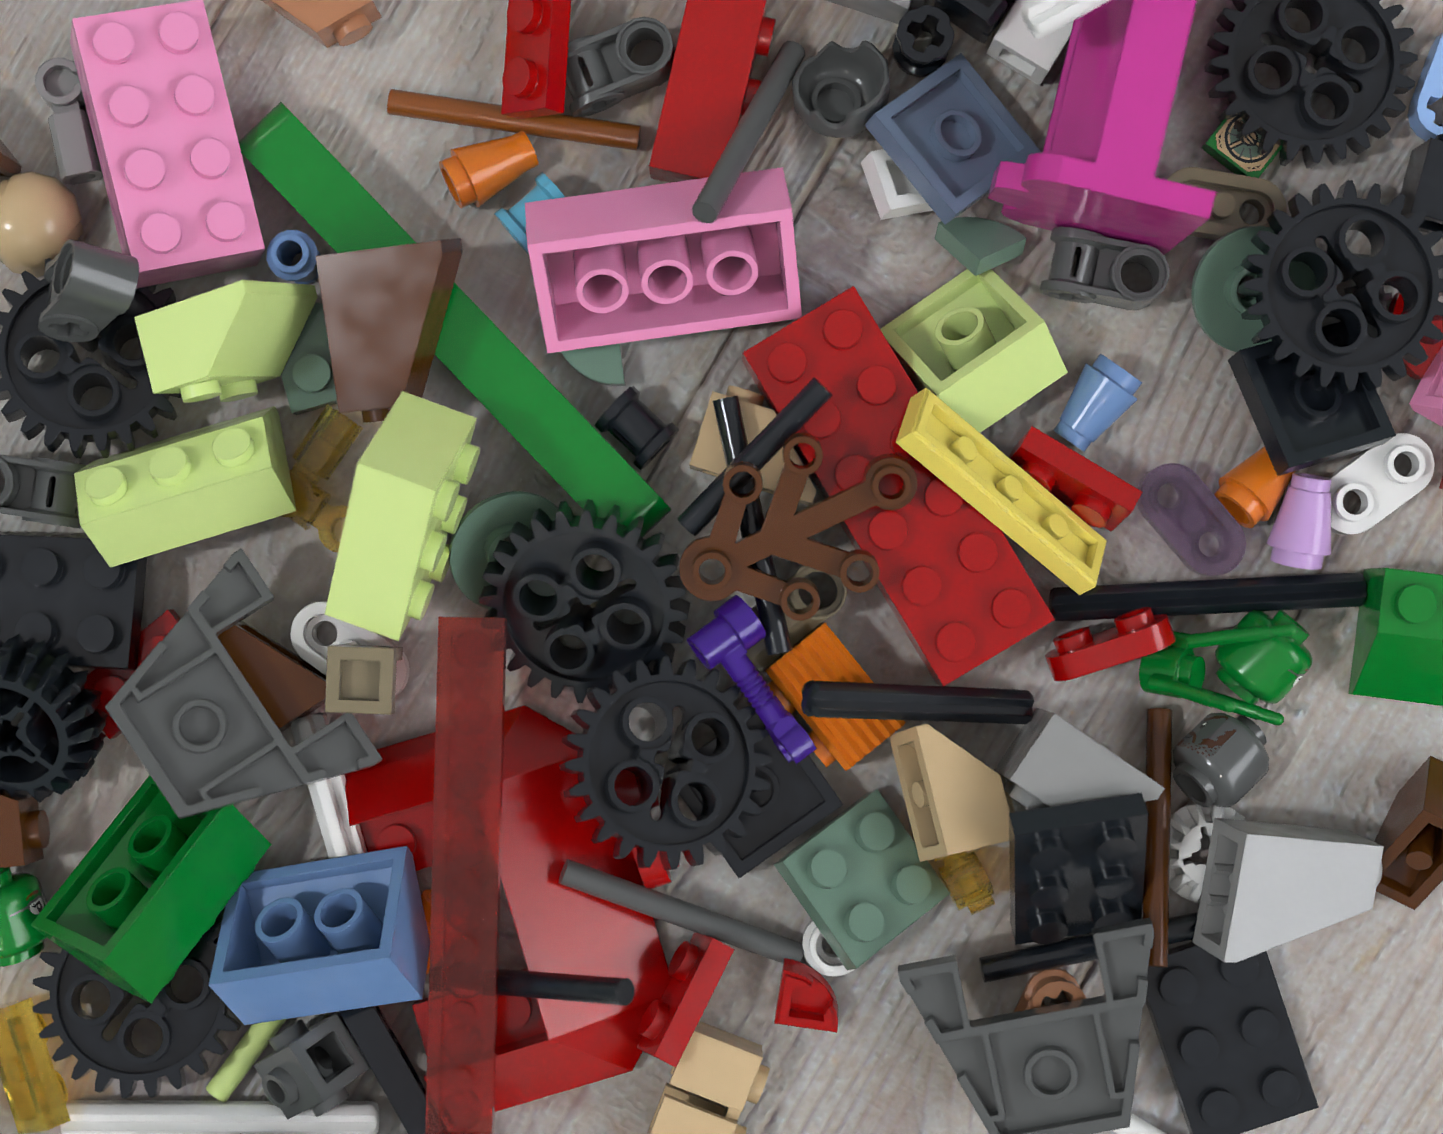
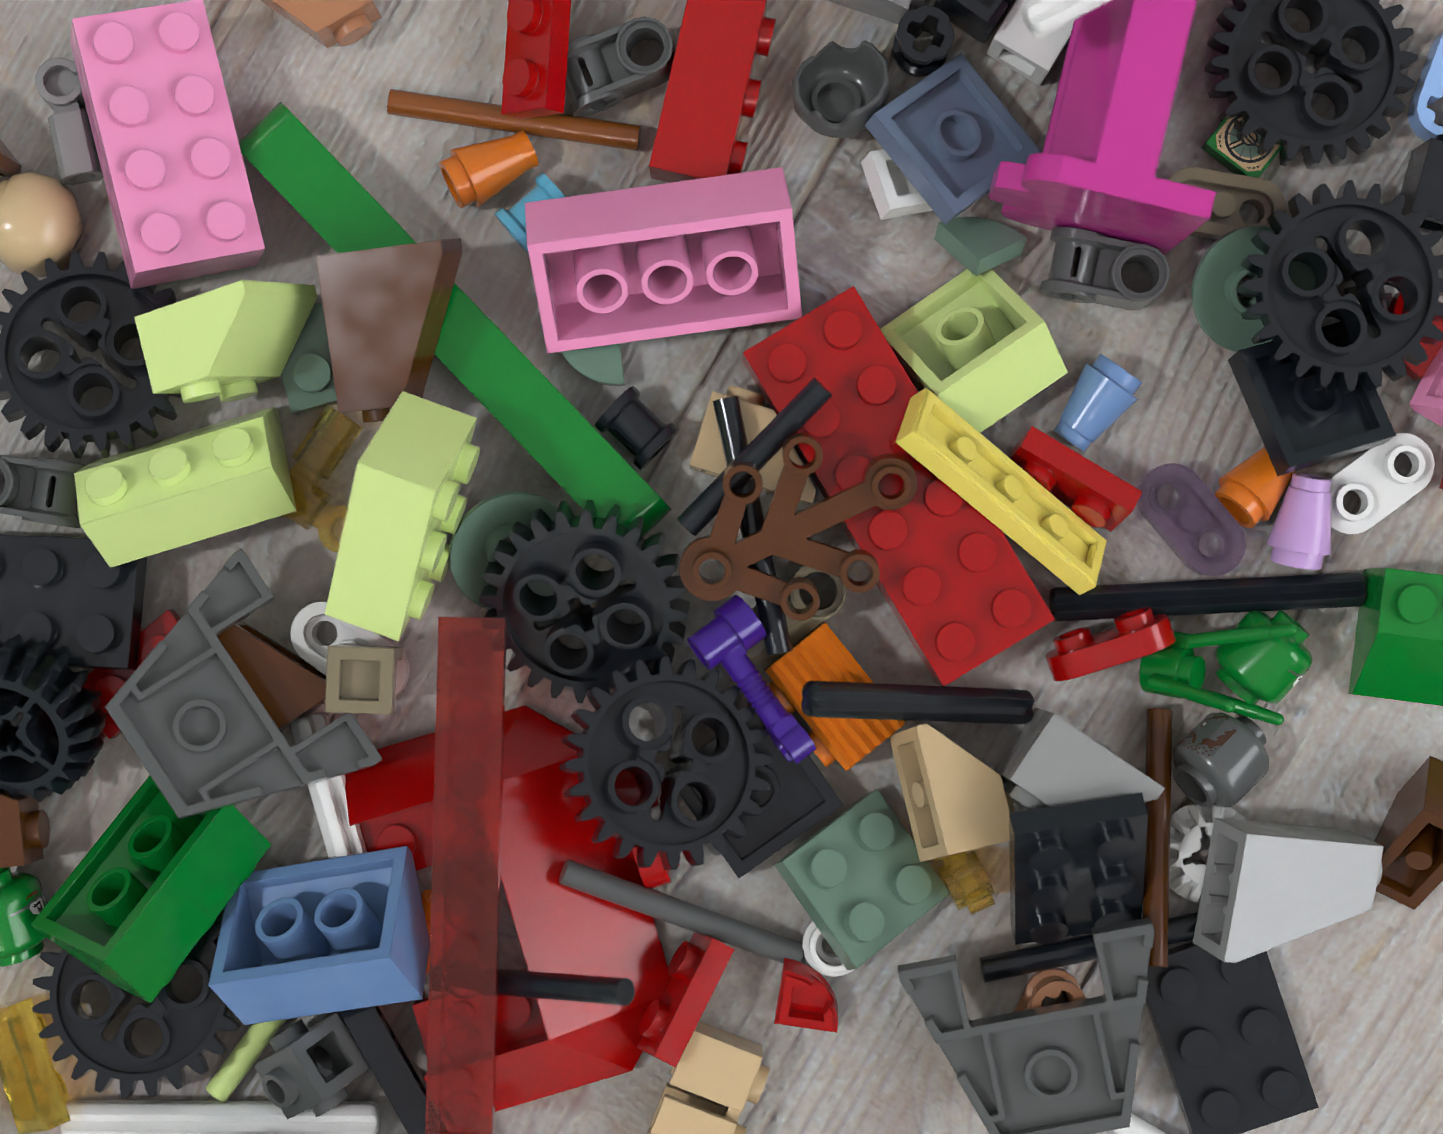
(86, 290): dark grey piece -> none
(283, 250): medium blue pin -> none
(748, 132): dark grey bar -> none

